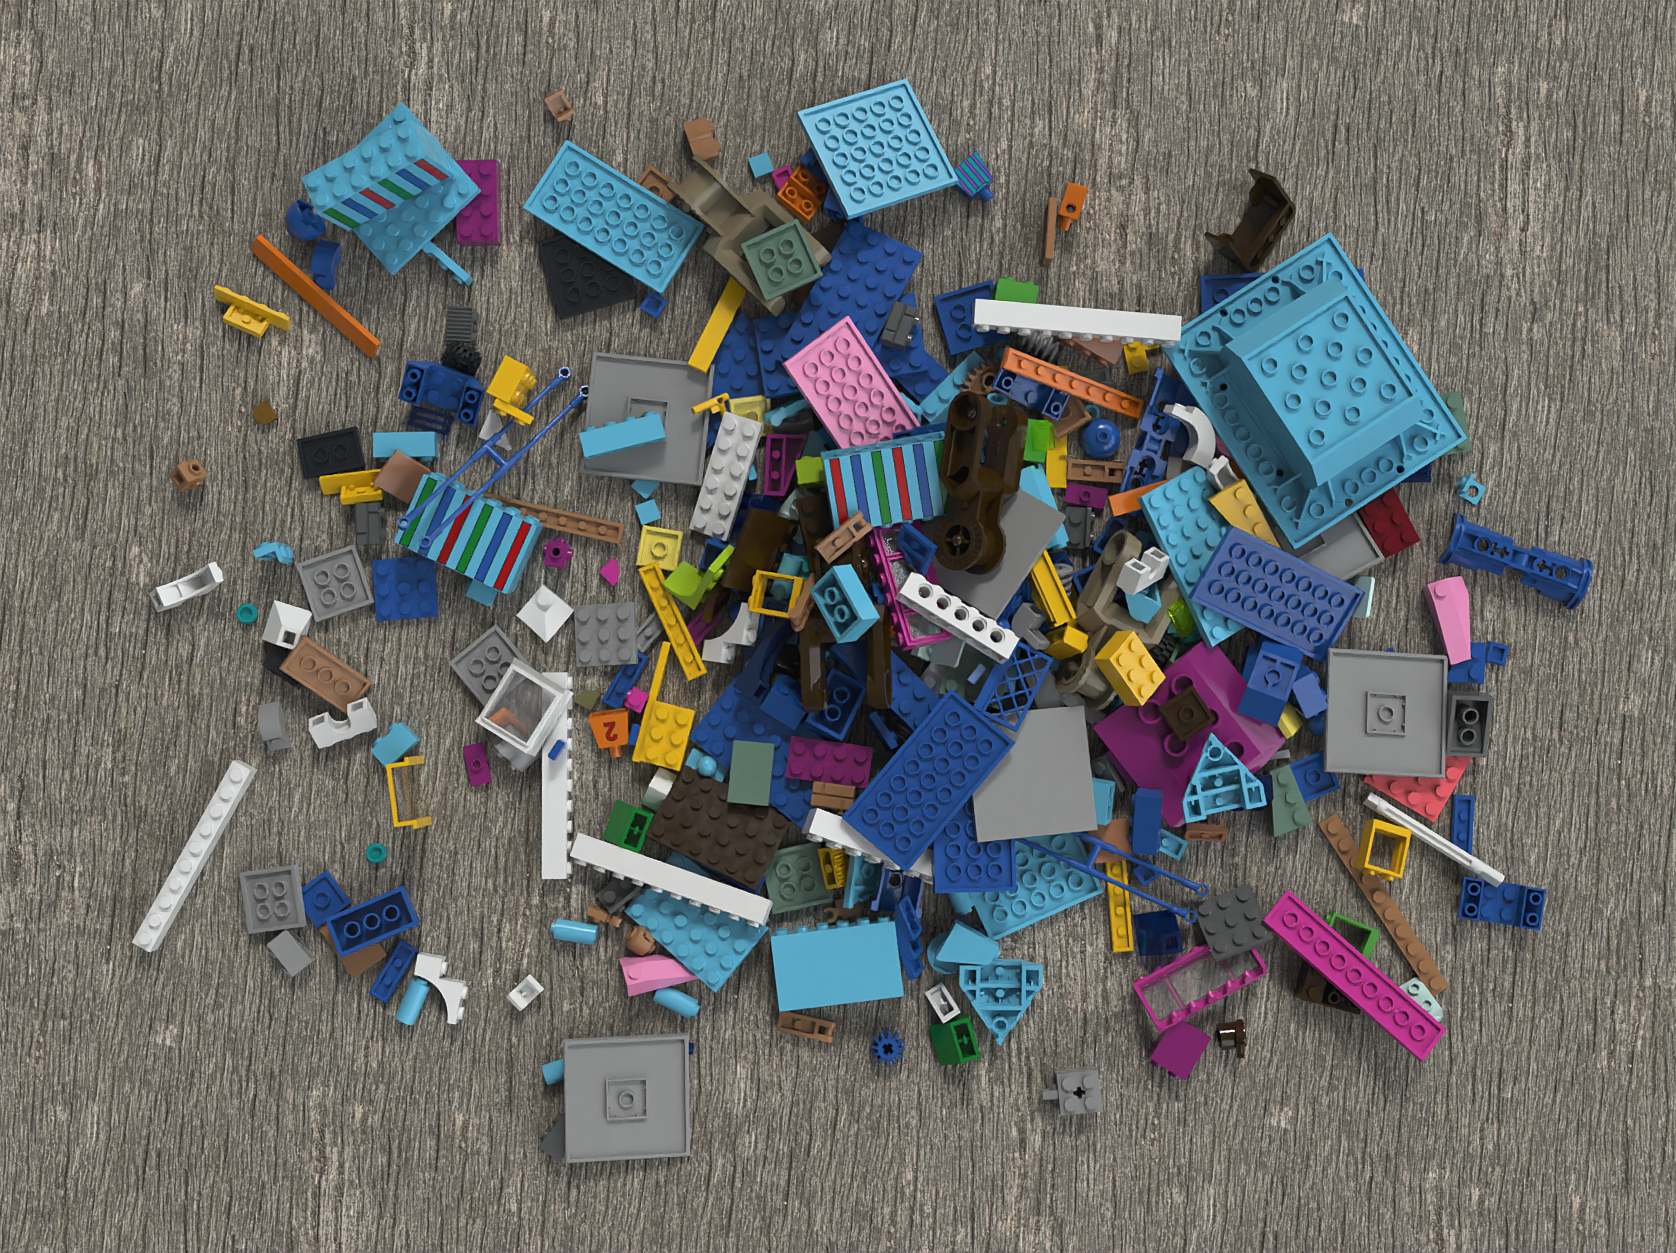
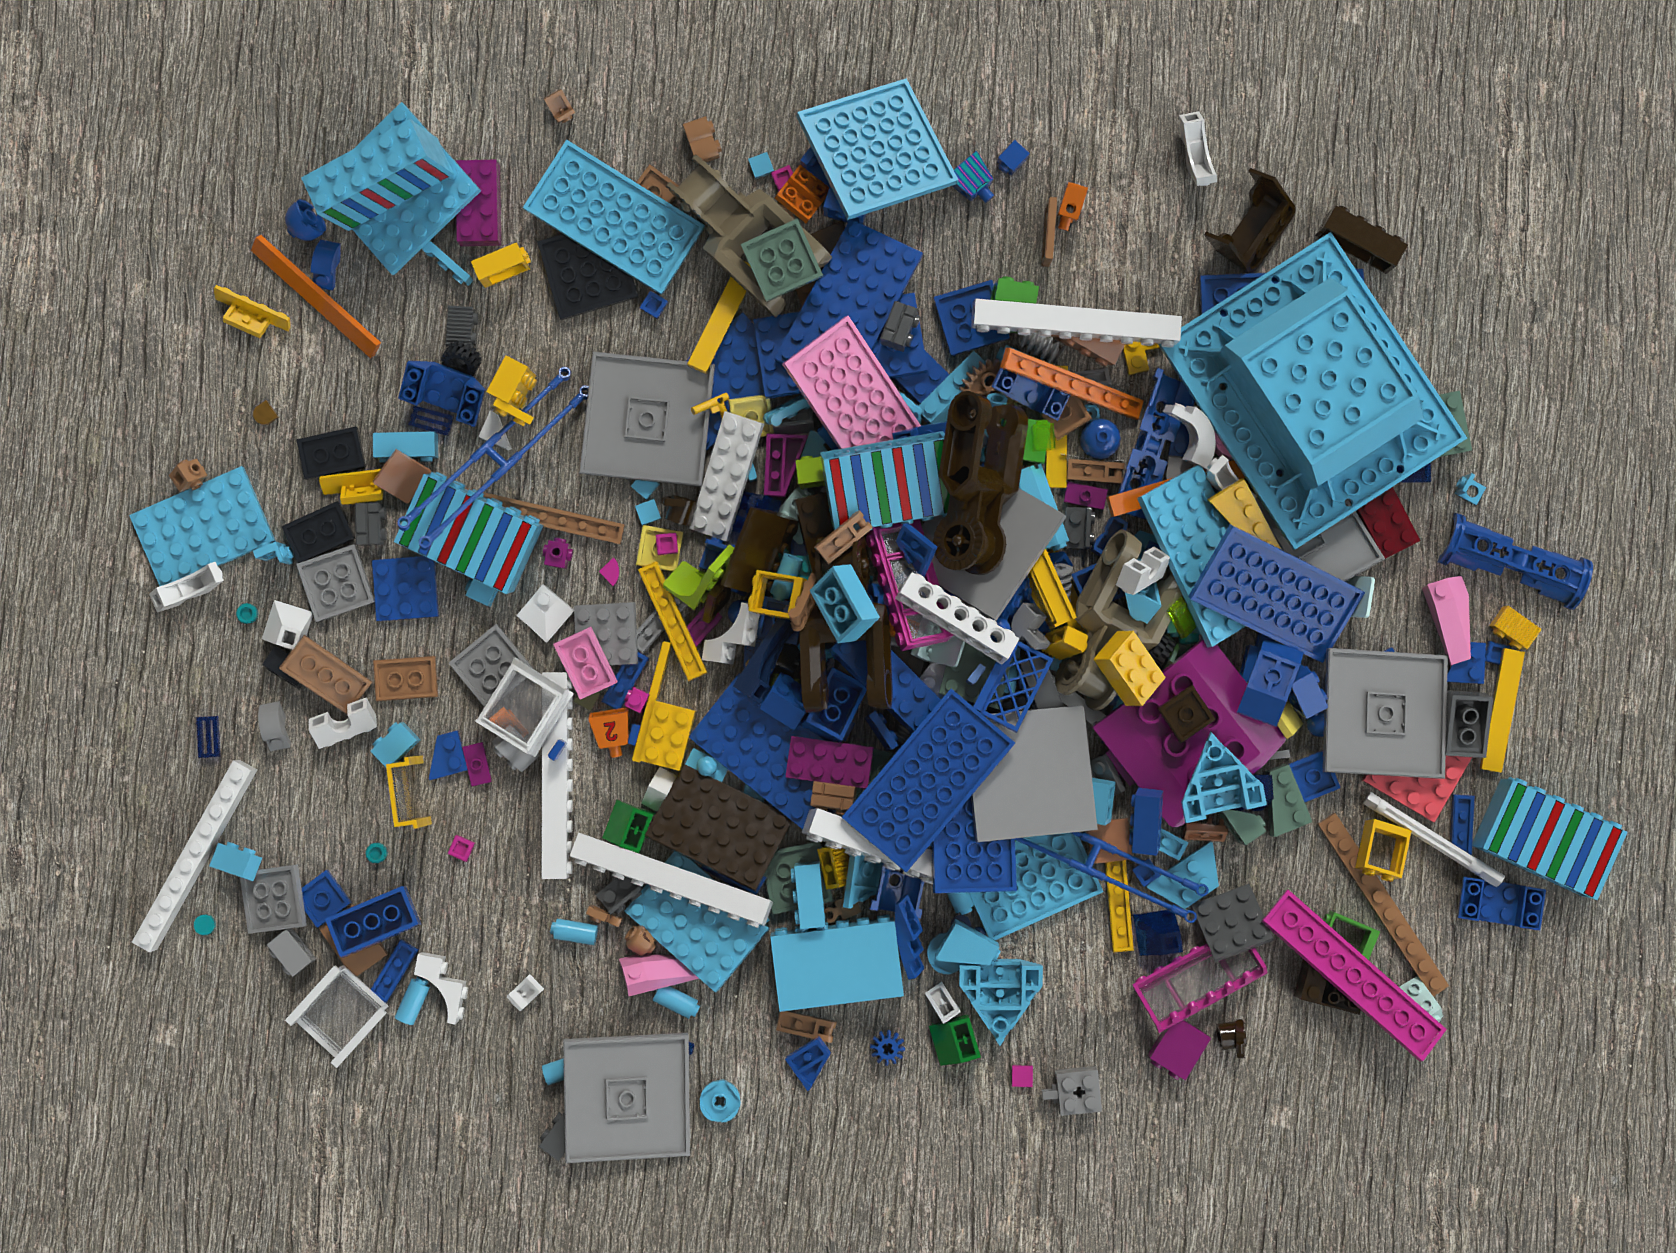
(202, 526): none -> medium azure plate
(204, 924): none -> teal tile
(216, 736): none -> clear blue tile
(236, 862): none -> medium azure brick
(318, 532): none -> black plate
(339, 1012): none -> clear piece
(405, 678): none -> medium nougat tile
(447, 756): none -> blue wing
(461, 848): none -> dark pink tile
(501, 264): none -> yellow window
(585, 663): none -> bright pink plate
(622, 436): medium azure brick -> none
(667, 543): none -> dark pink tile
(679, 509): none -> dark brown piece
(718, 1112): none -> medium azure plate
(751, 773): sand green tile -> none
(808, 895): none -> medium azure brick
(809, 1061): none -> blue wing
(1012, 158): none -> blue brick
(1022, 1076): none -> dark pink tile
(1197, 154): none -> white arch
(1197, 867): none -> medium azure wing
(1243, 825): none -> sand green slope
(1363, 239): none -> dark brown piece
(1503, 708): none -> yellow tile
(1515, 628): none -> yellow brick
(1549, 837): none -> brick

